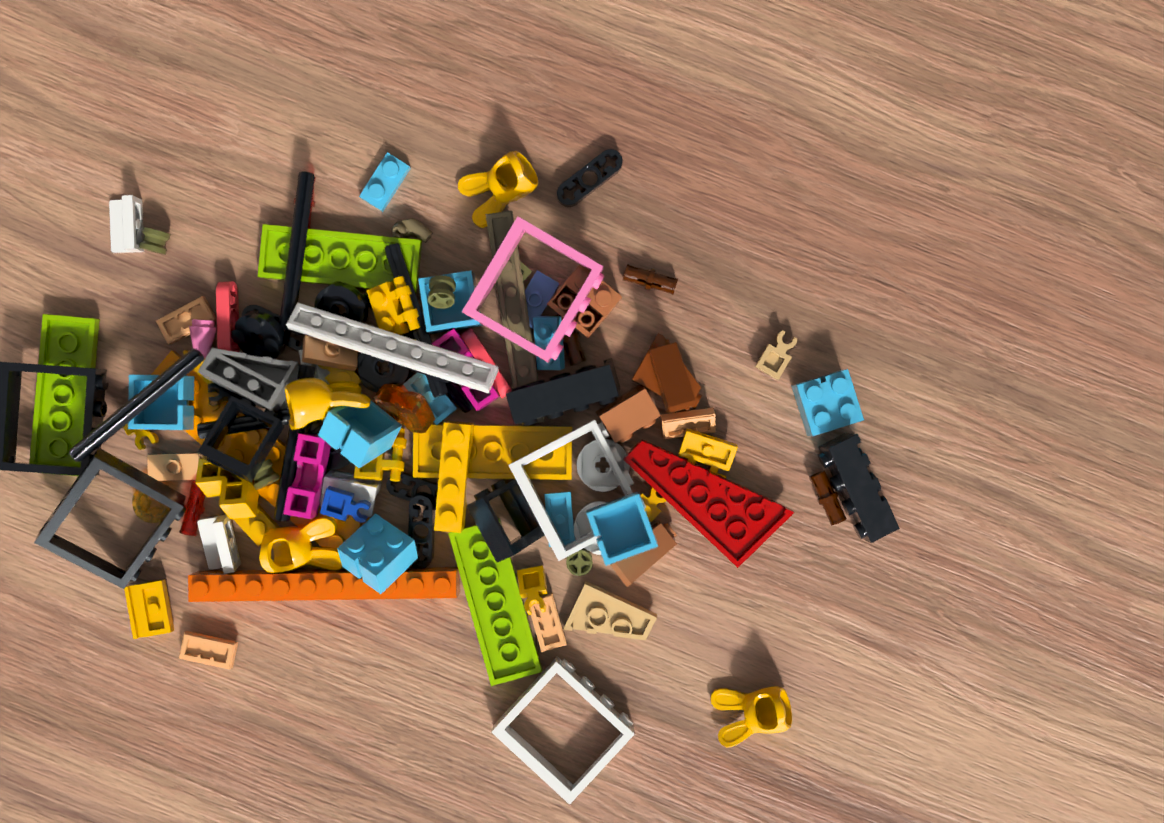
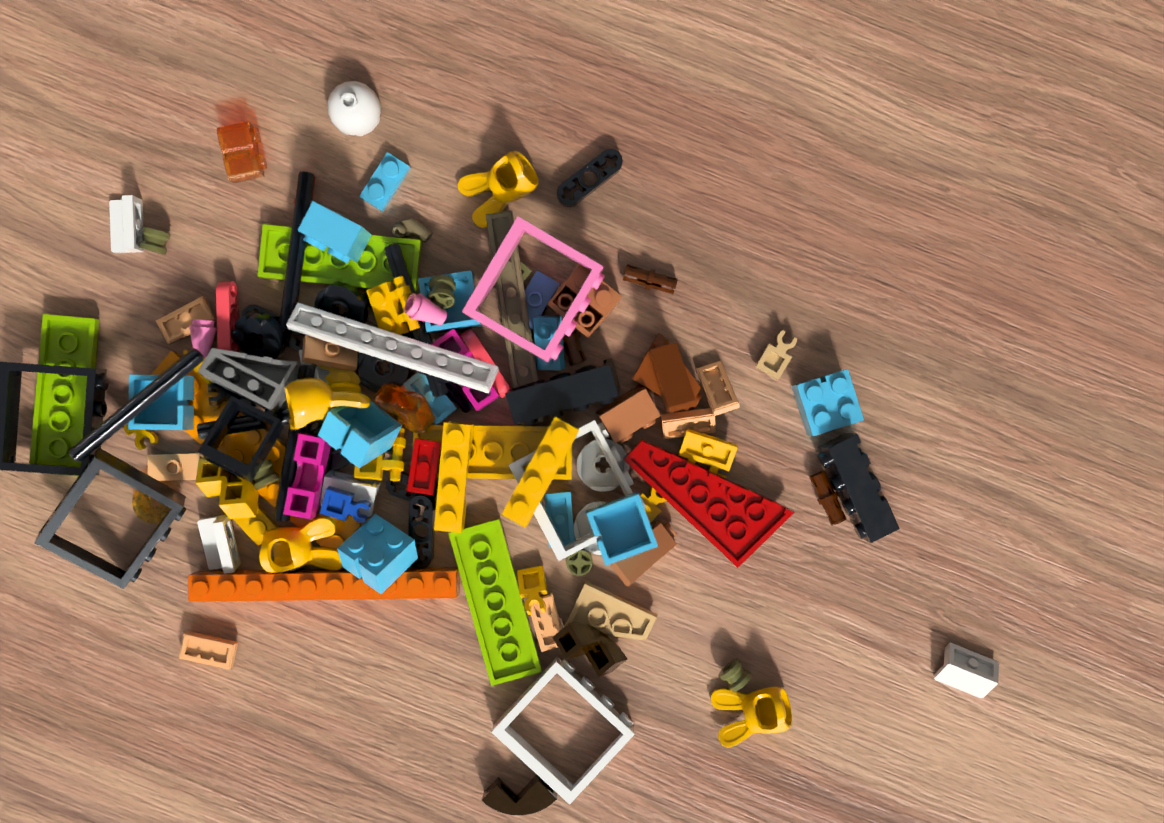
(149, 609): yellow plate -> none
(194, 509): clear red pin -> none
(241, 151): none -> clear orange brick
(328, 229): none -> medium azure piece
(354, 108): none -> white cylinder
(423, 309): none -> bright pink cone
(424, 466): none -> red plate
(490, 526): black window -> none
(531, 799): none -> dark brown brick
(540, 472): none -> yellow arch
(583, 639): none -> dark brown brick
(717, 388): none -> light nougat plate
(735, 675): none -> olive wheel
(968, 671): none -> white panel

